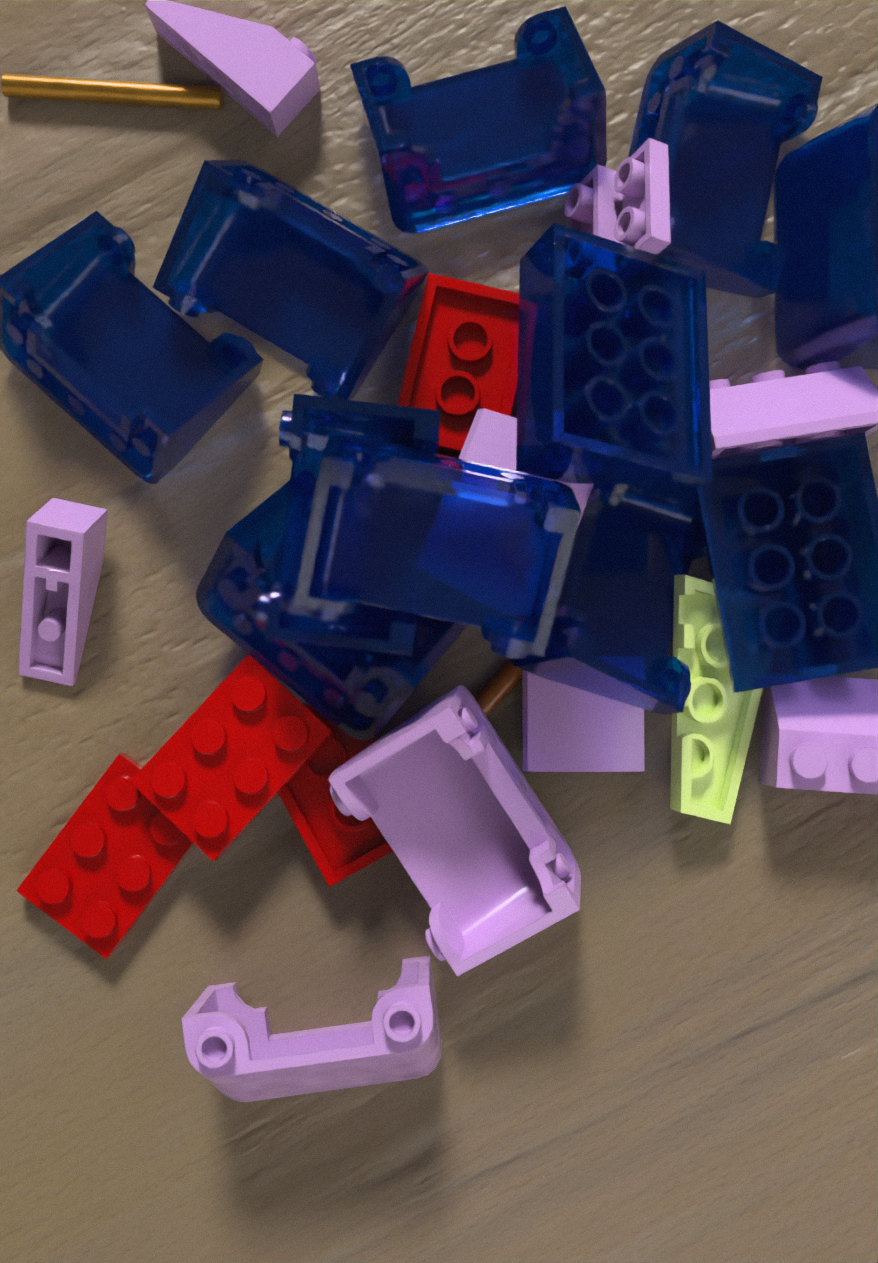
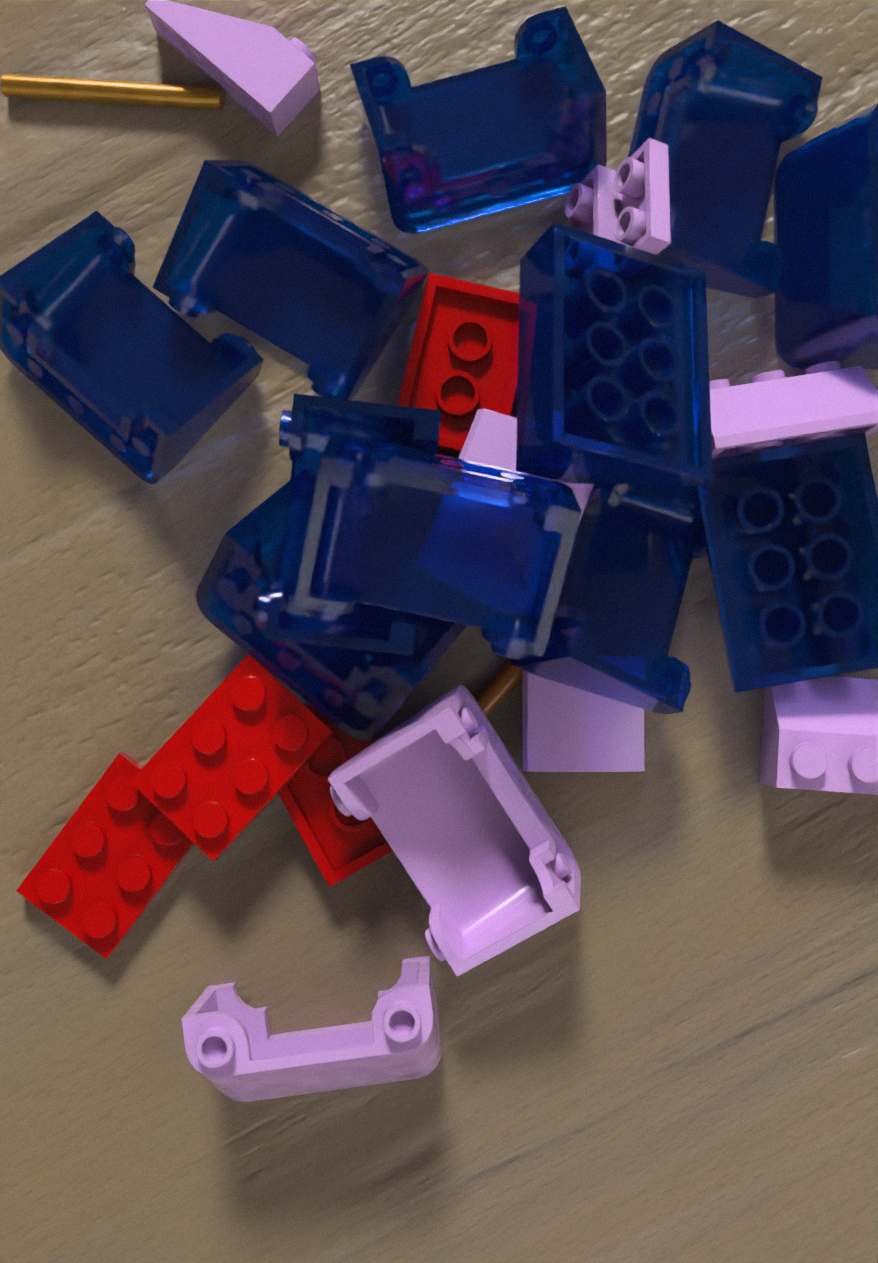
(59, 588): lavender slope -> none
(716, 724): yellowish green wing -> none

